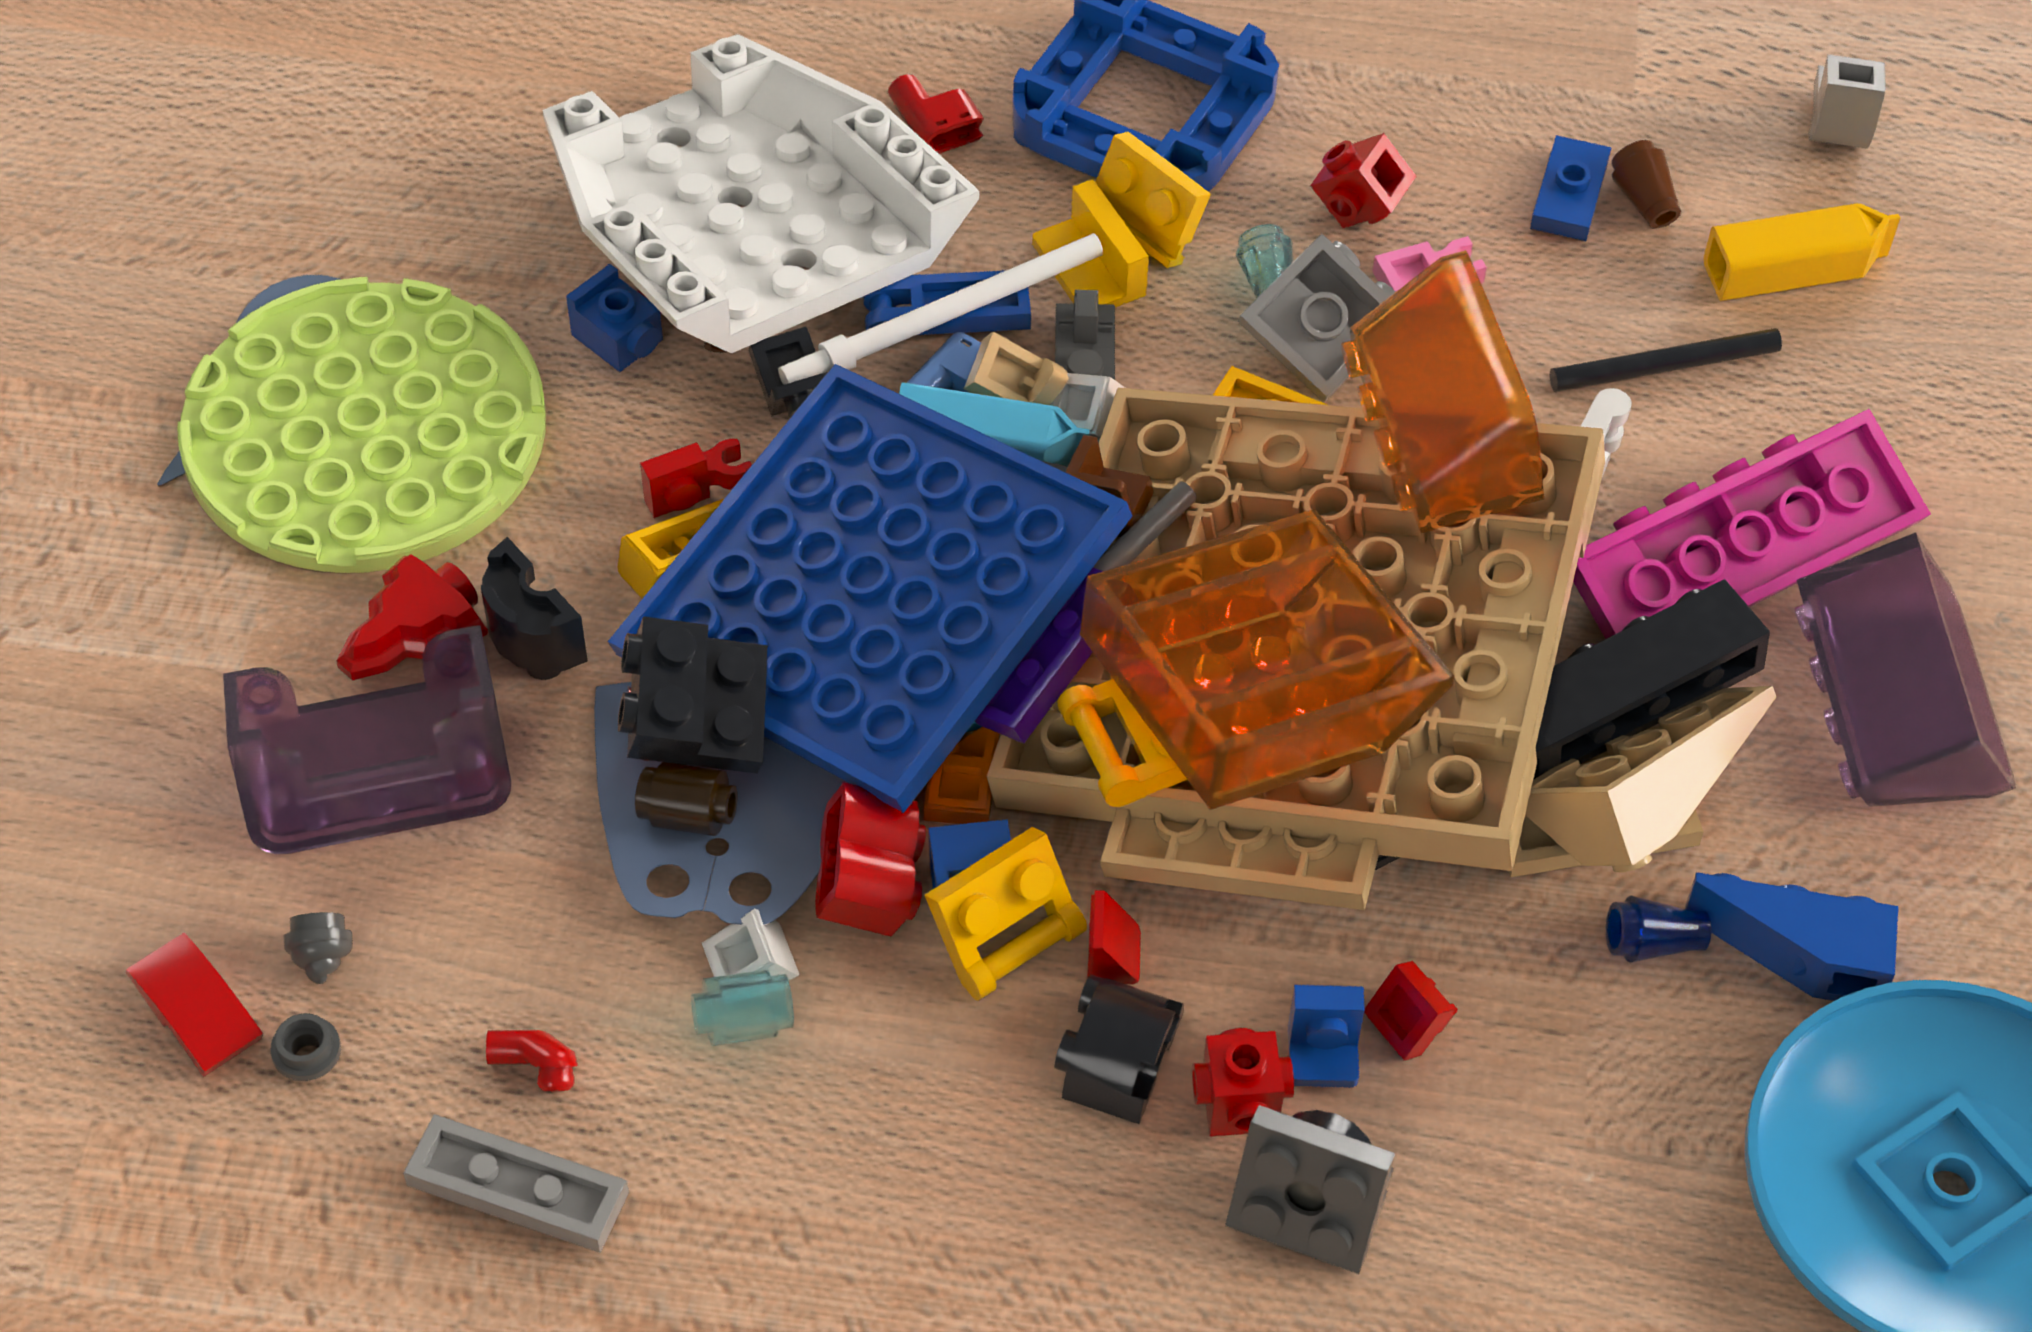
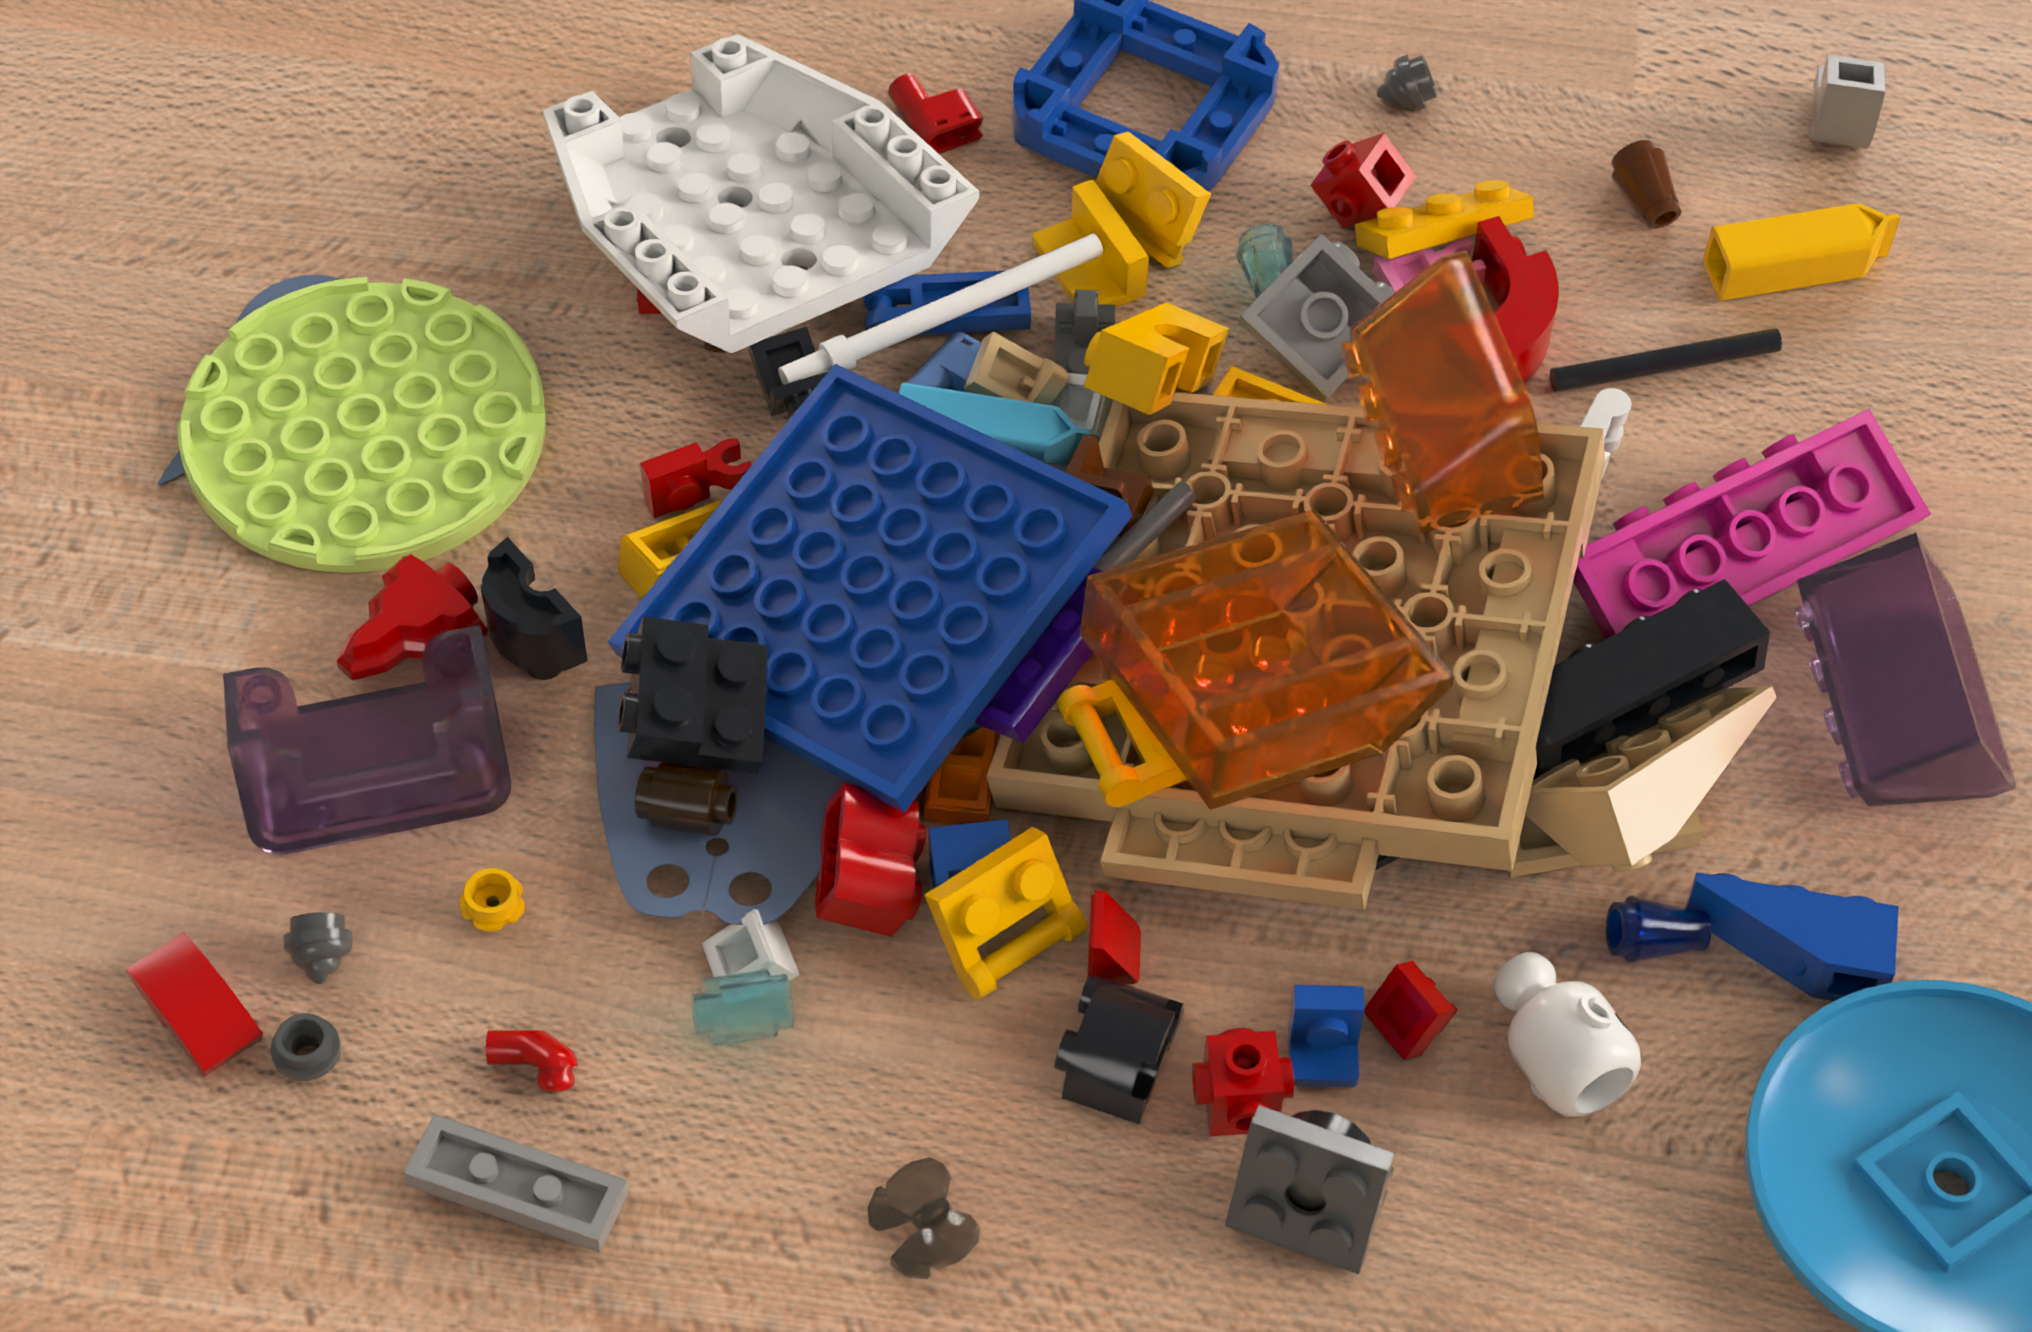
(487, 886): none -> yellow plate
(613, 319): blue brick -> none
(919, 1195): none -> clear smoke piece
(1152, 355): none -> yellow arch
(1408, 84): none -> dark grey plate
(1442, 219): none -> yellow plate
(1524, 291): none -> red arch
(1565, 1038): none -> white piece
(1570, 188): blue plate -> none

